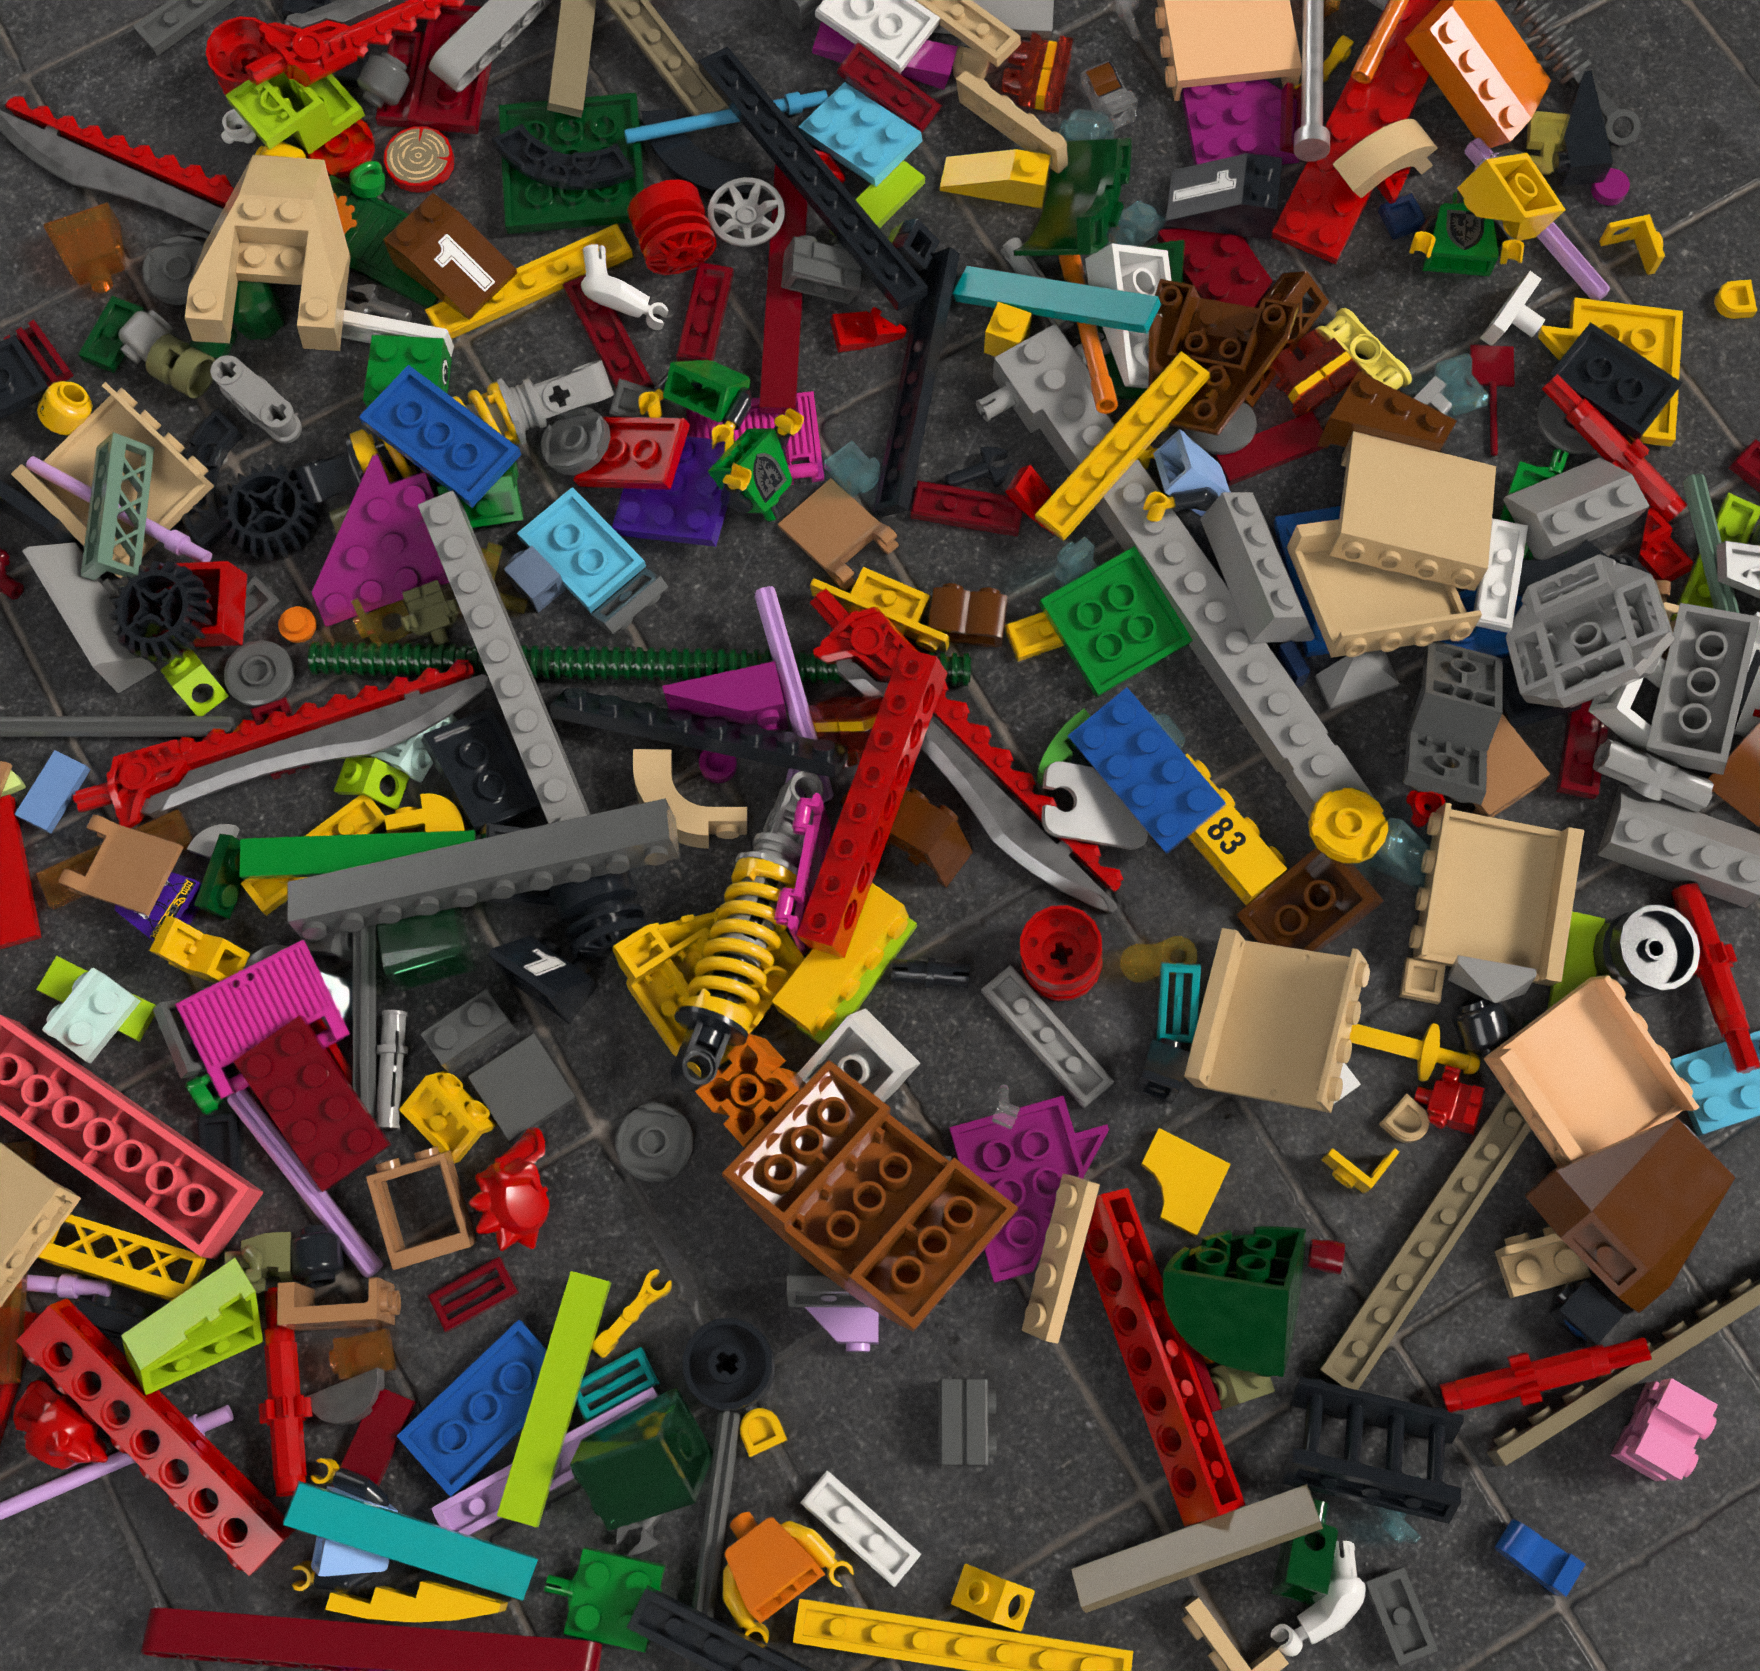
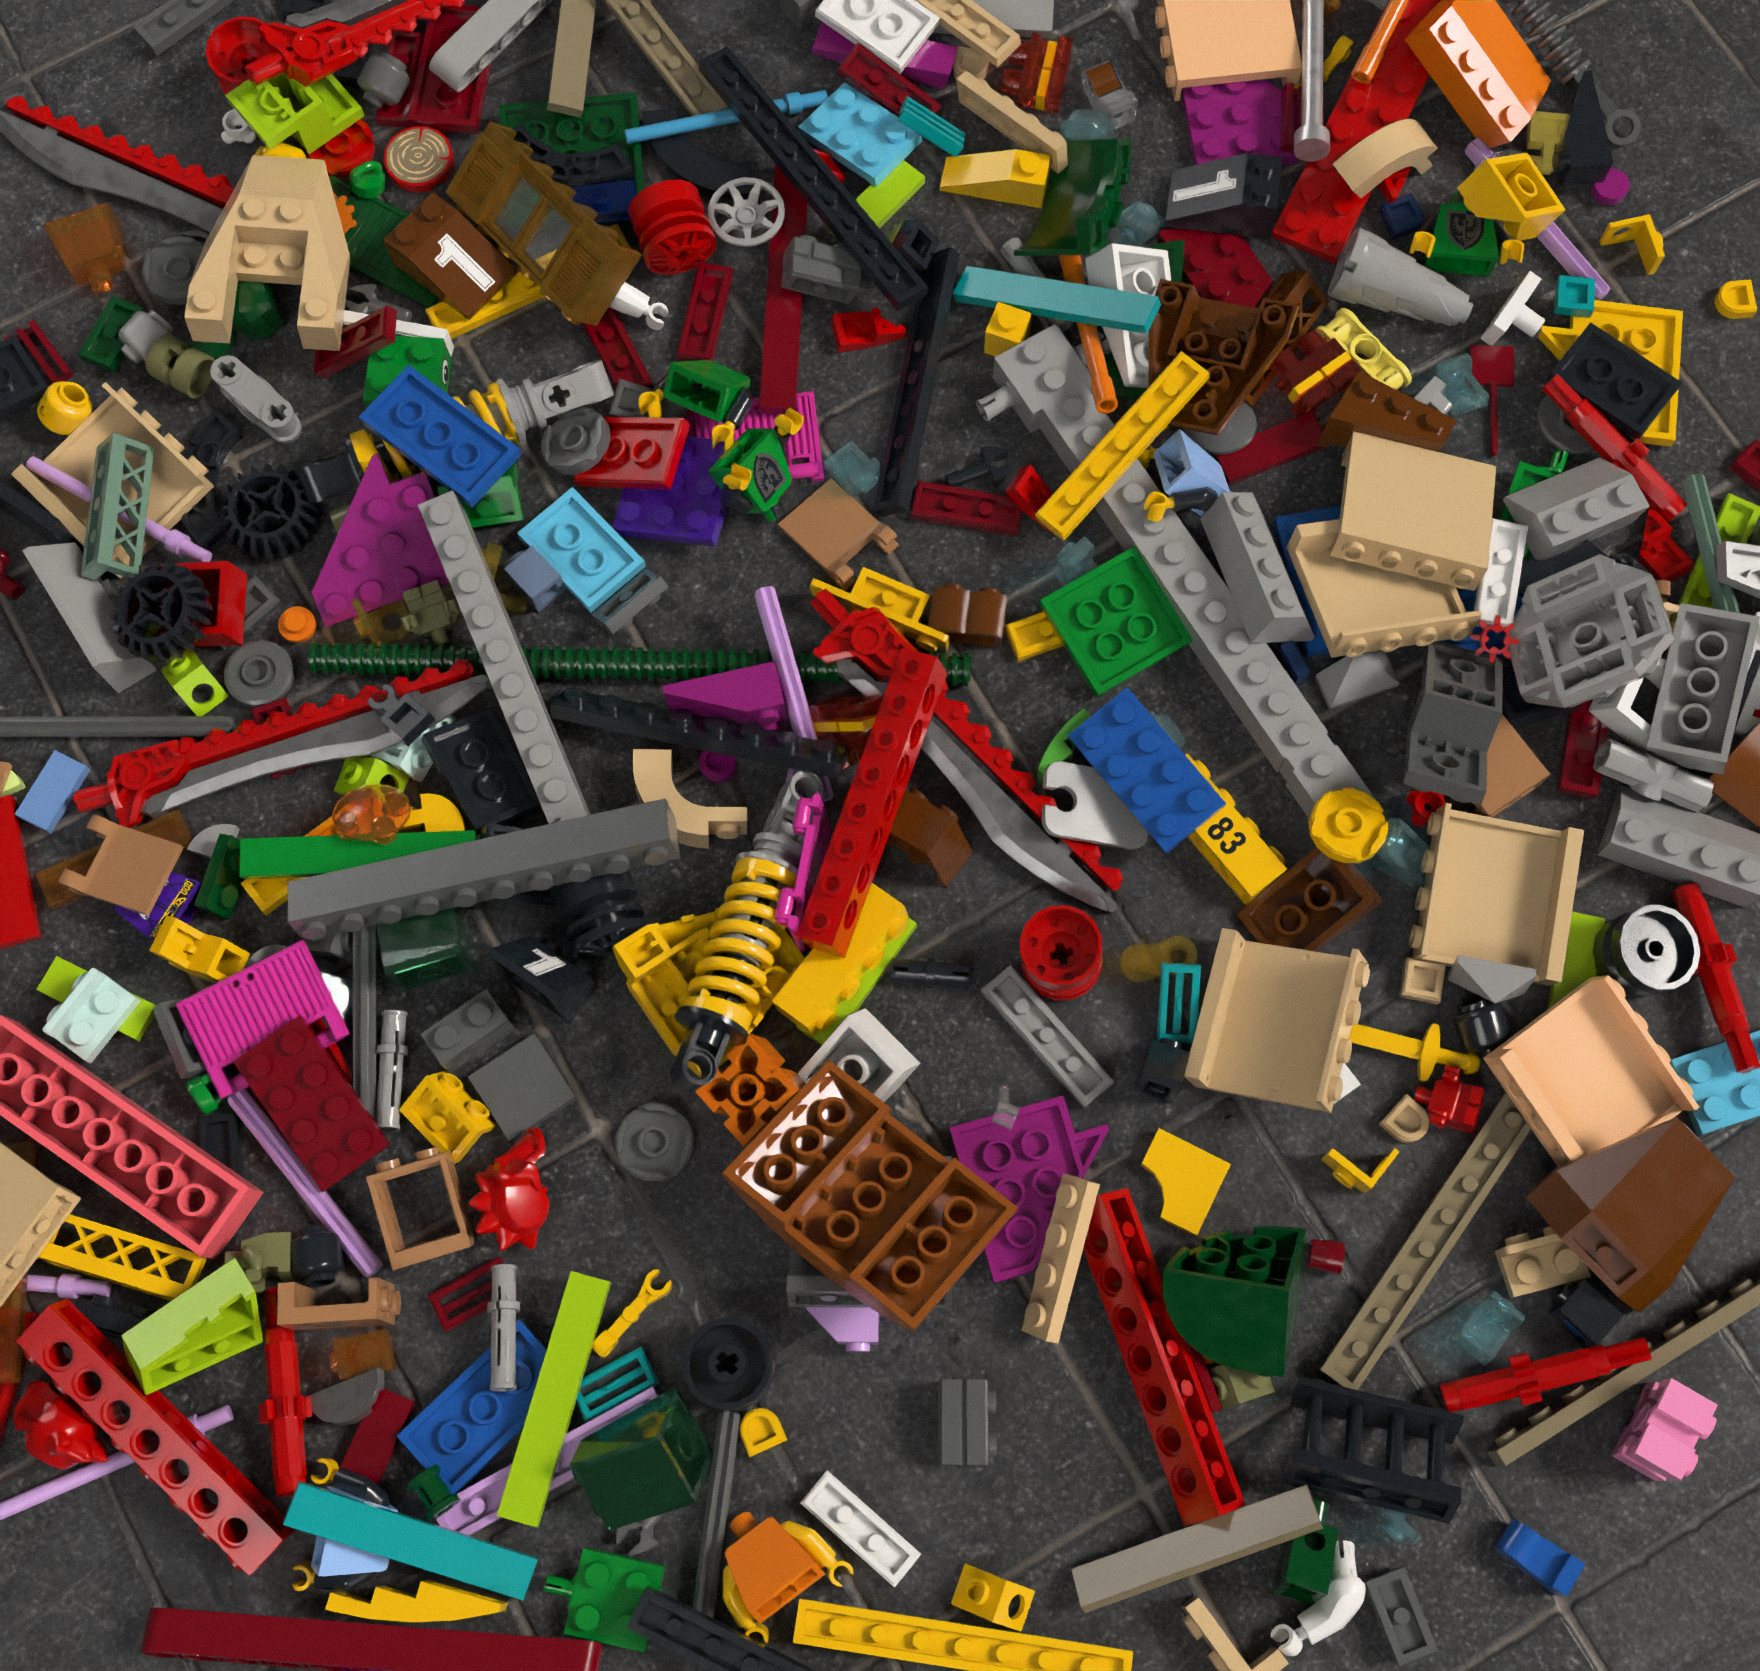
(358, 342): none -> dark red tile
(371, 813): none -> clear orange dish
(402, 715): none -> black plate
(433, 1493): none -> dark green bush
(503, 1327): none -> light grey pin
(541, 226): none -> pearl gold window
(607, 199): none -> clear blue plate
(931, 126): none -> teal tile
(1394, 281): none -> light grey cone
(1488, 1327): none -> clear light blue bracket
(1505, 639): none -> red gear
(1574, 296): none -> teal tile

